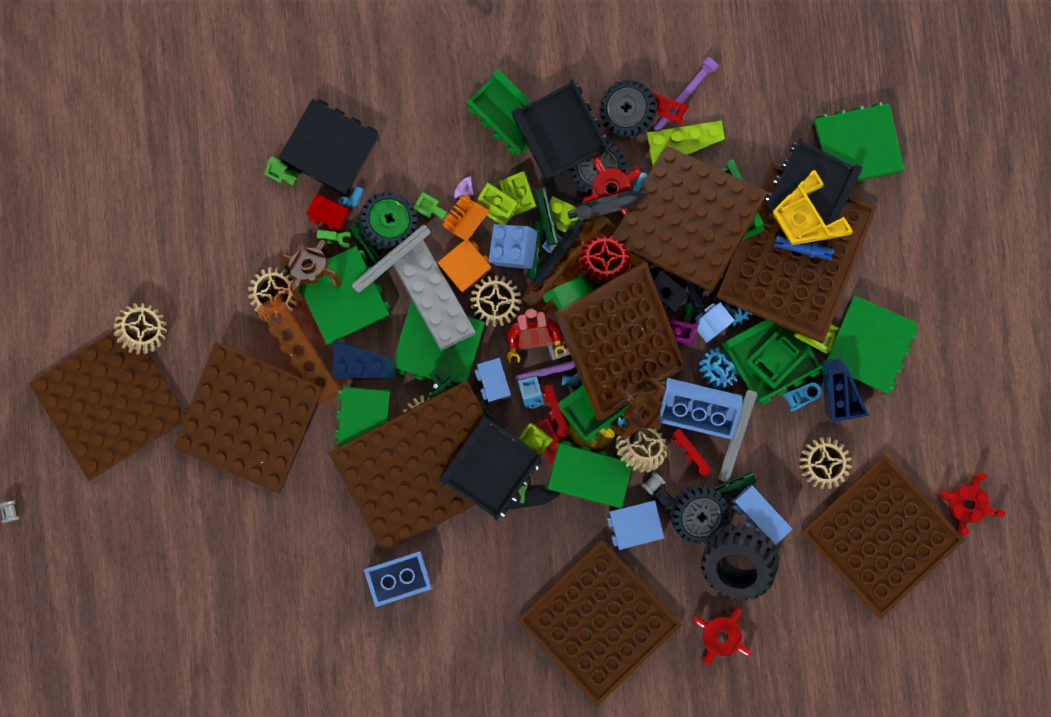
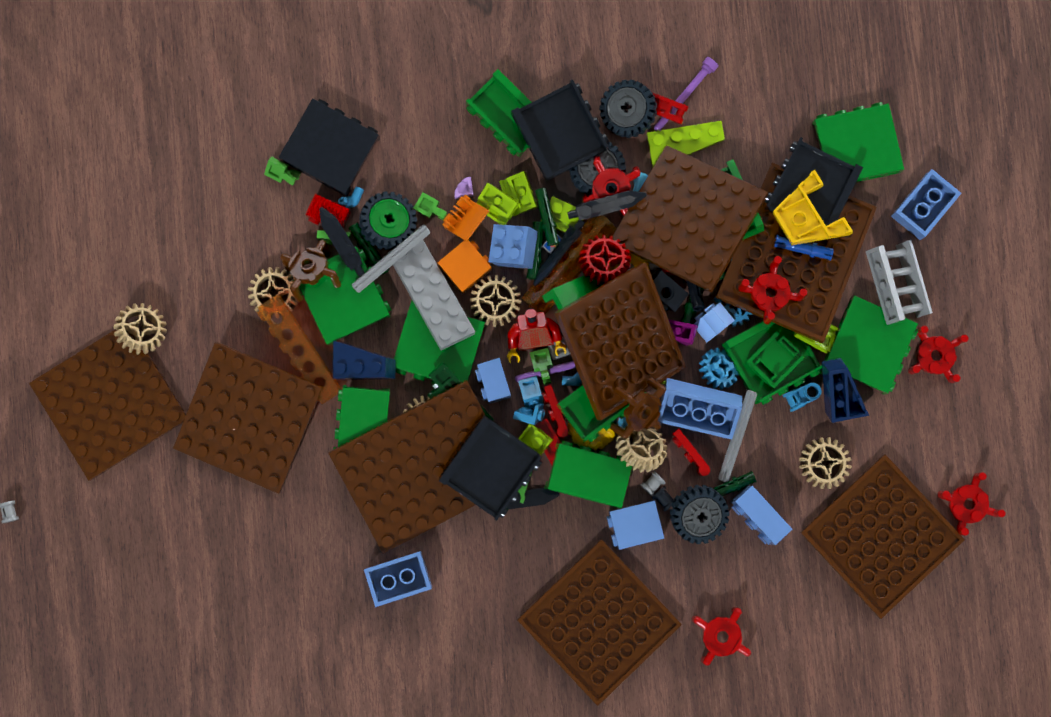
(341, 241): none -> black piece
(527, 415): none -> dark azure bracket
(542, 362): none -> bright green plate
(735, 581): black tyre -> none
(775, 282): none -> red plate
(885, 283): none -> light grey fence
(926, 204): none -> medium blue brick
(946, 350): none -> red plate

